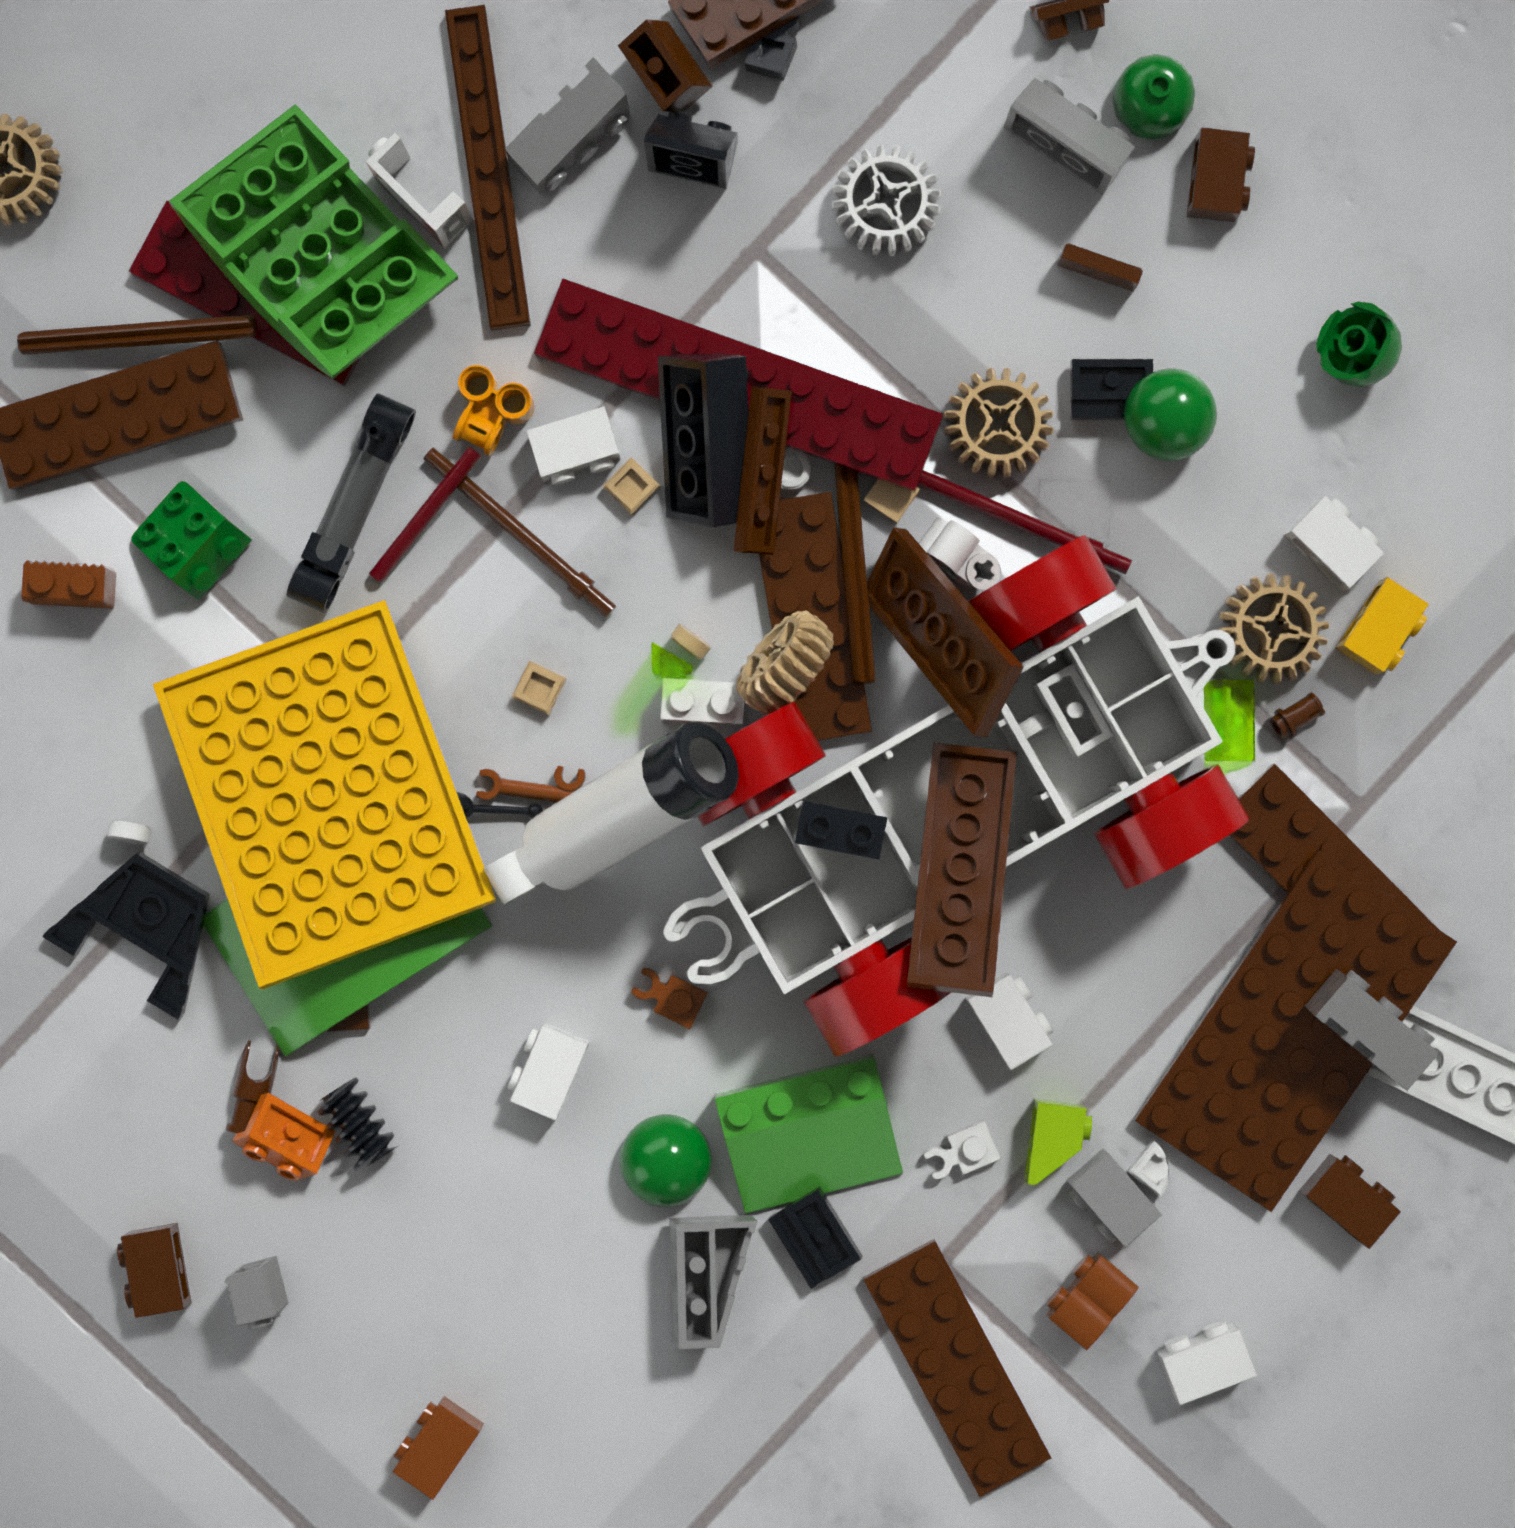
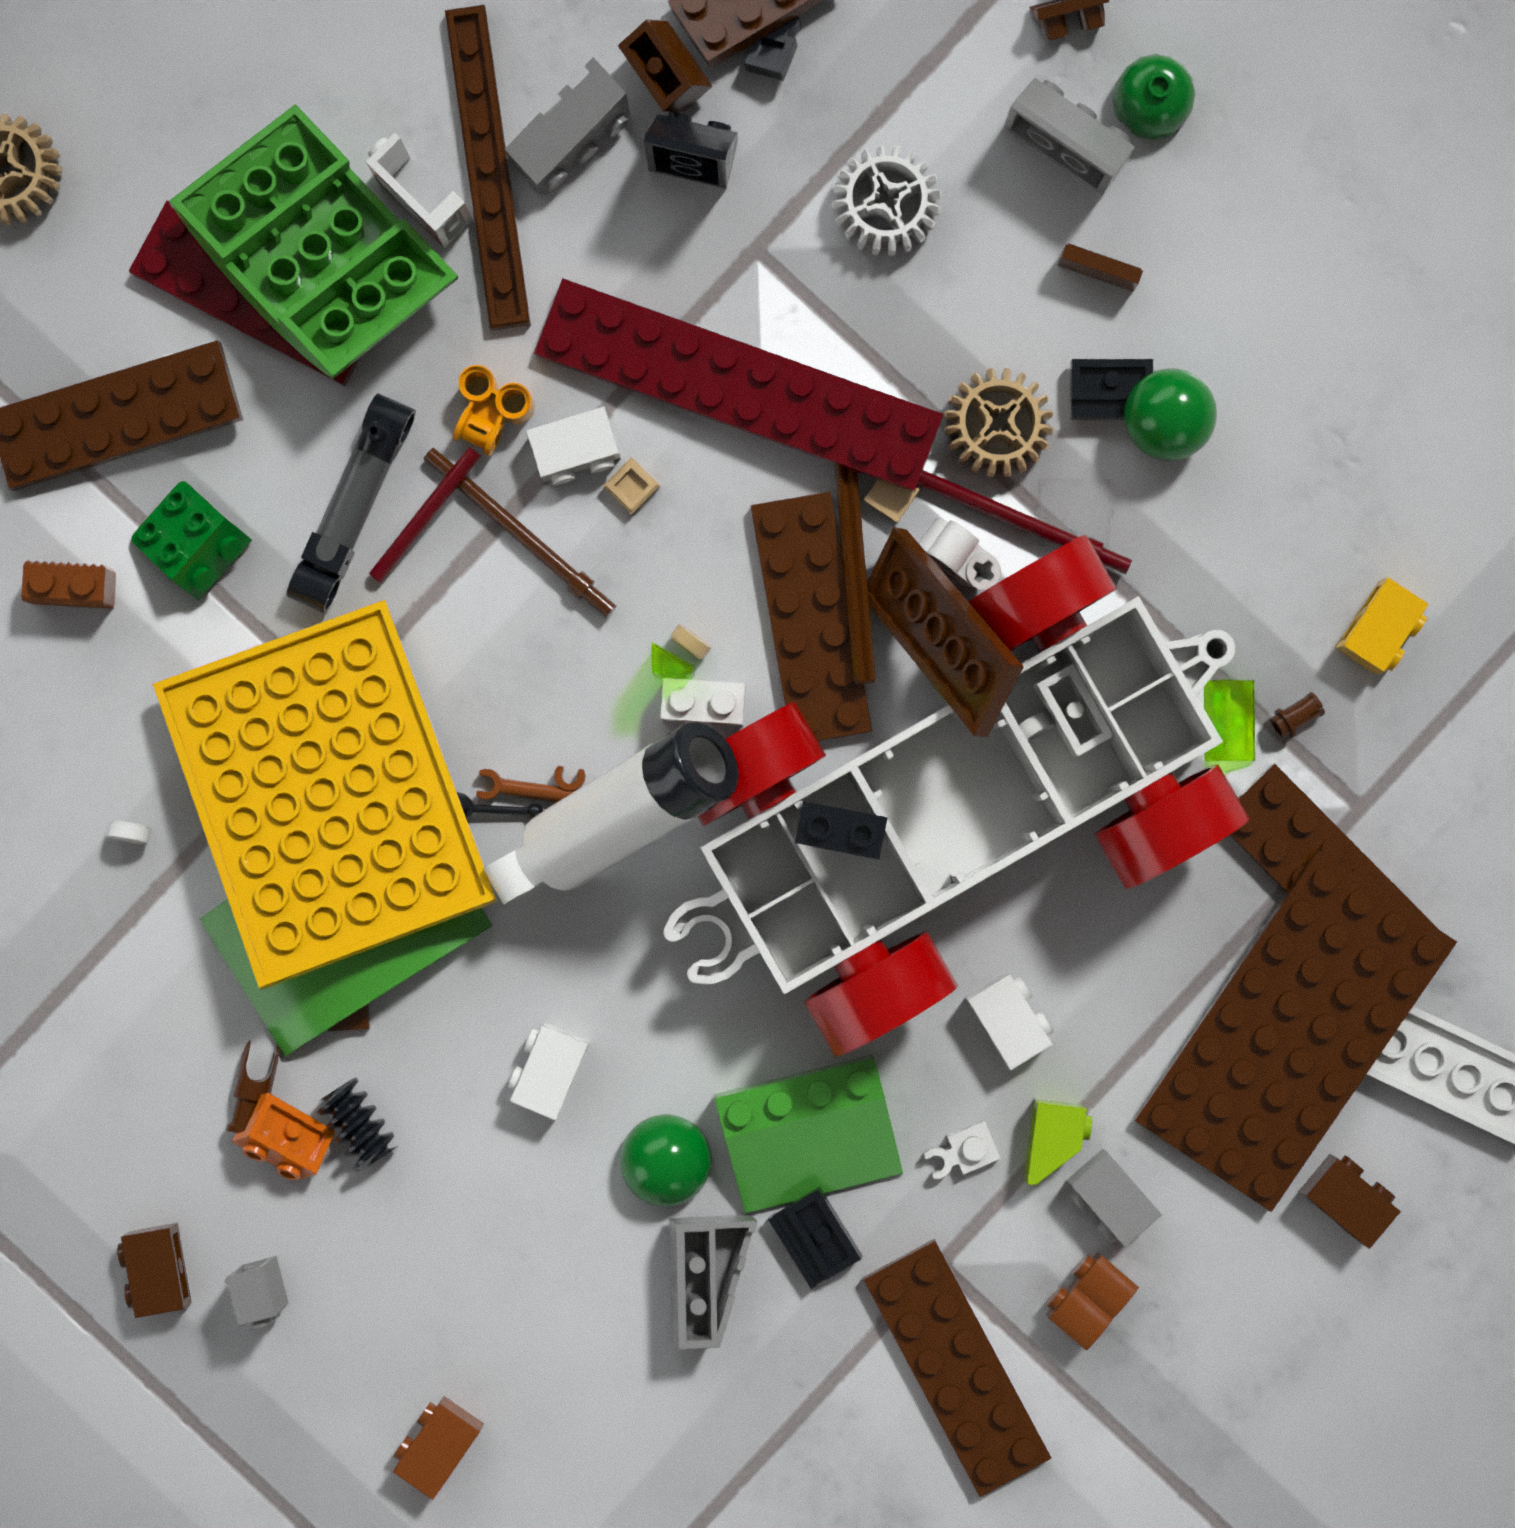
(137, 334): reddish brown axle -> none
(153, 912): black wing -> none
(539, 688): tan tile -> none
(676, 999): dark orange plate -> none
(703, 435): black slope -> none
(762, 470): reddish brown tile -> none
(785, 662): tan gear -> none
(795, 470): white tile -> none
(962, 870): reddish brown plate -> none
(1151, 1168): white tile -> none
(1206, 1362): white brick -> none
(1219, 175): reddish brown brick -> none
(1277, 611): tan gear -> none
(1335, 542): white brick -> none
(1359, 345): green cylinder -> none
(1373, 1027): light grey wedge -> none

